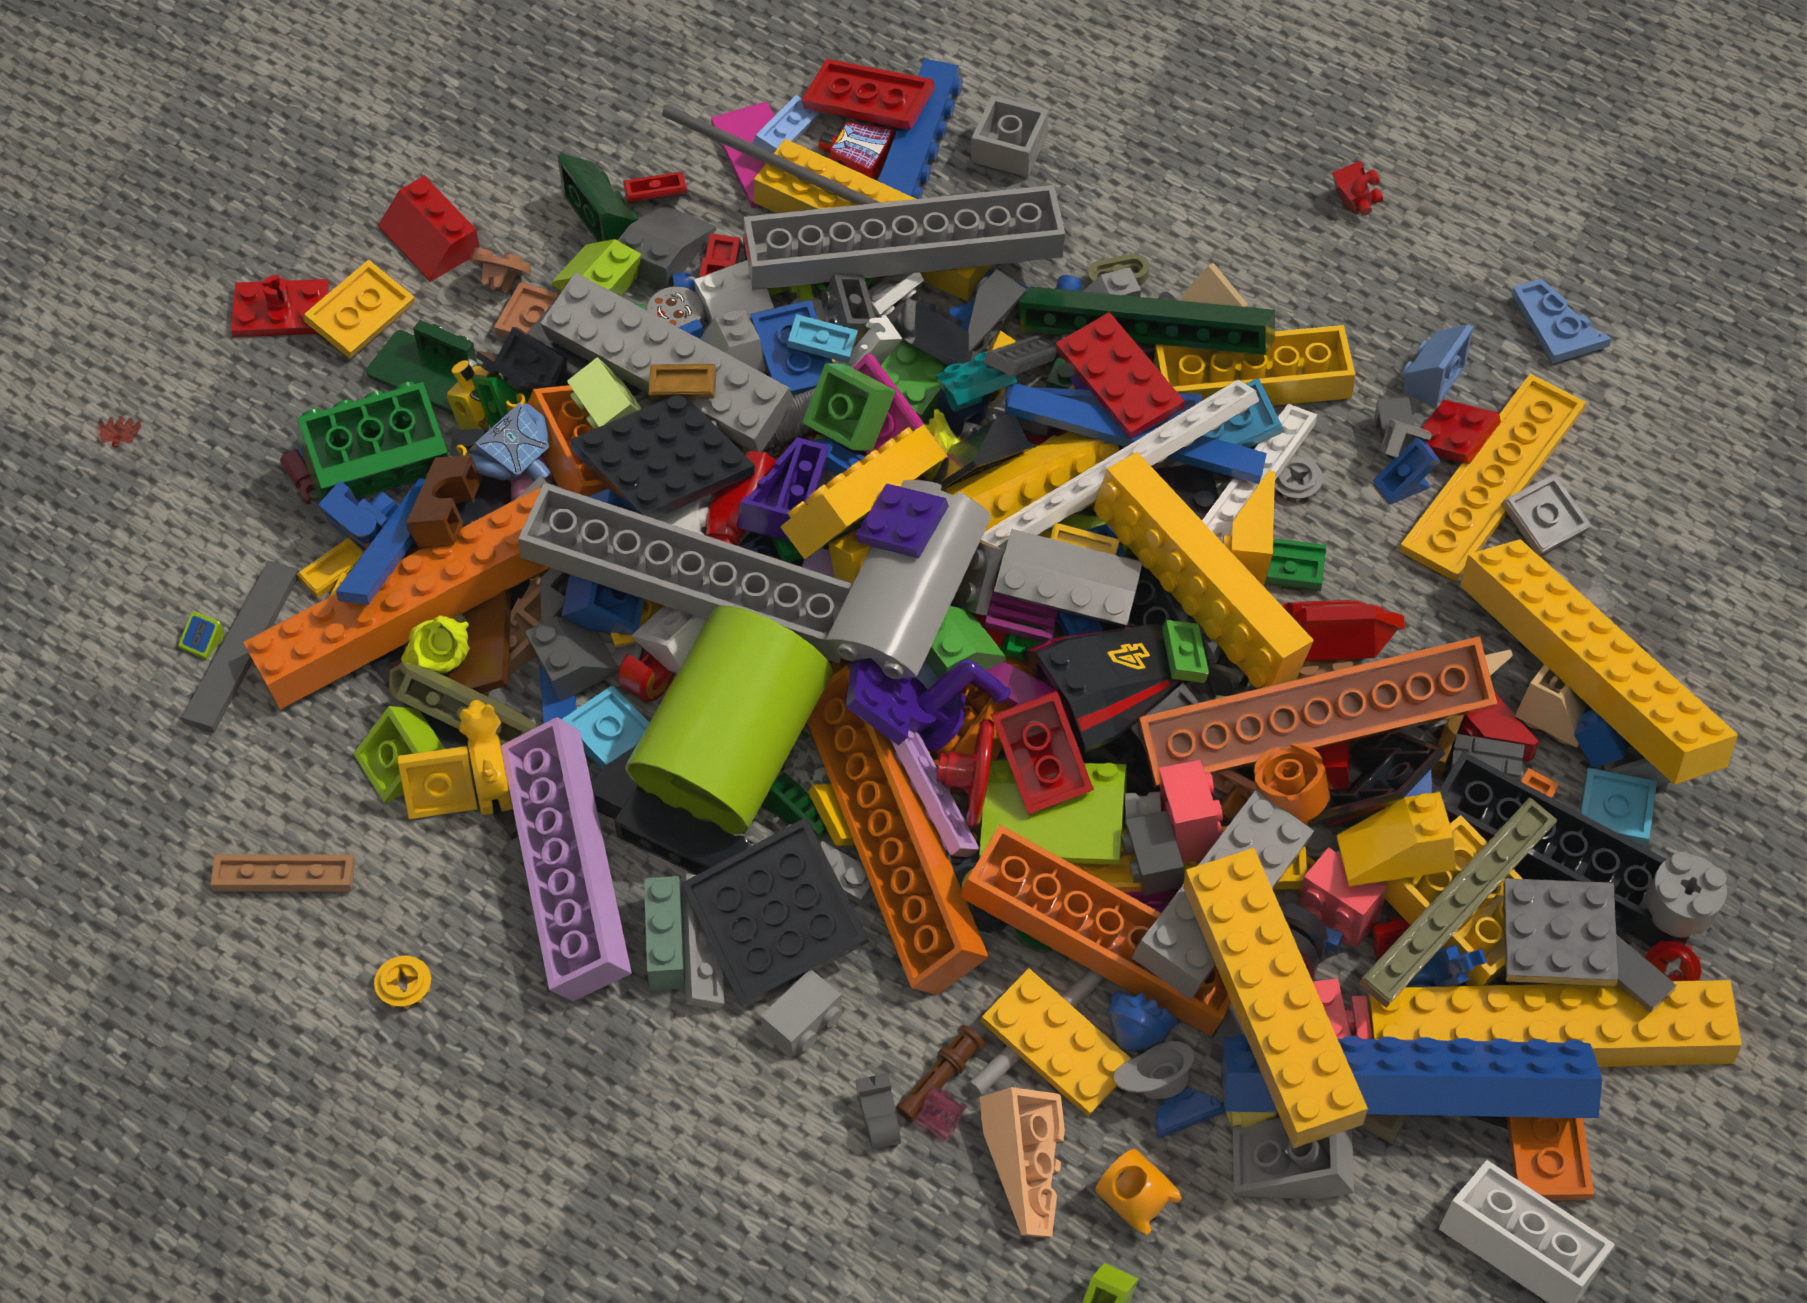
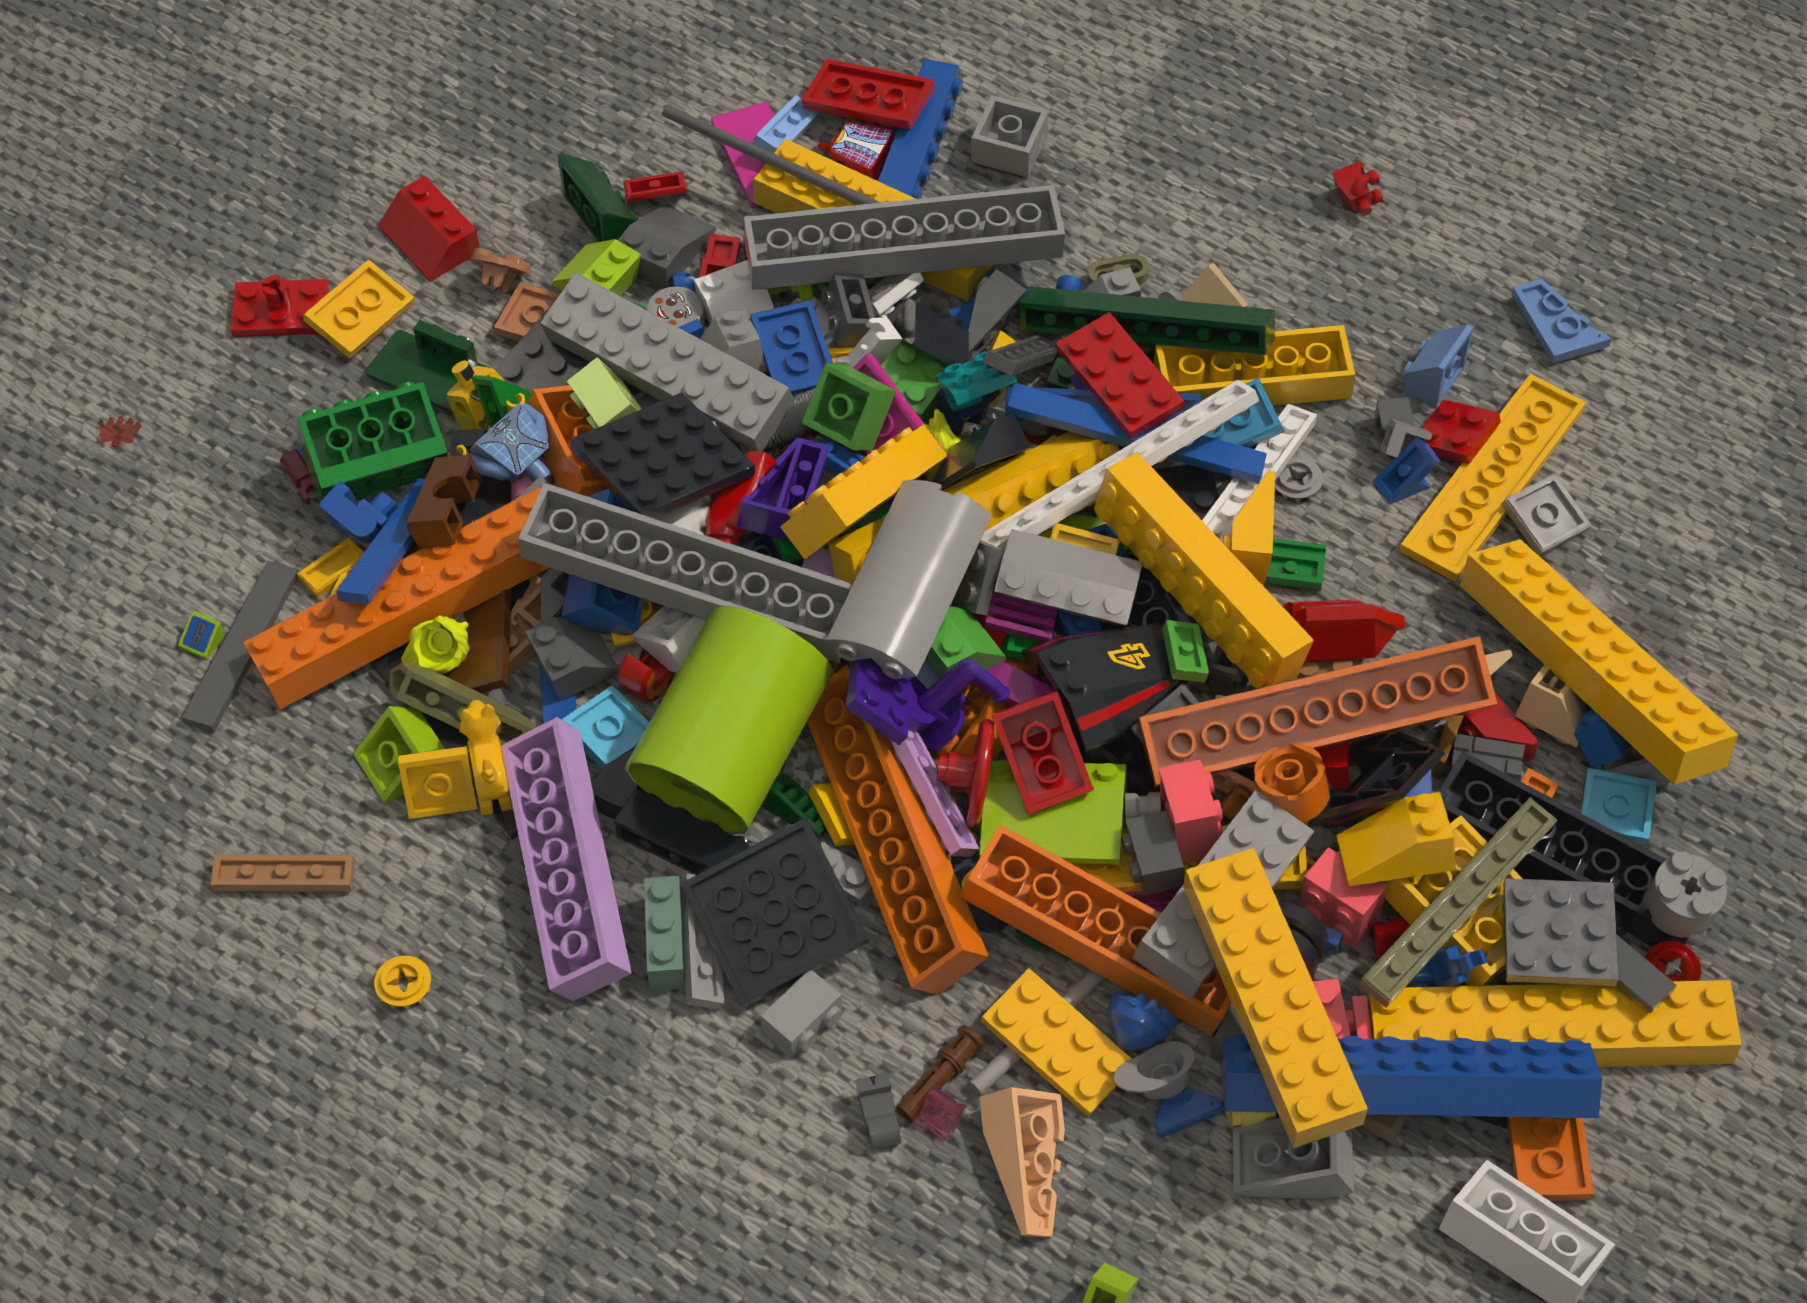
(524, 362): black bracket -> none
(682, 380): pearl gold tile -> none
(822, 338): medium azure plate -> none
(902, 520): dark purple plate -> none
(1139, 1191): light orange piece -> none

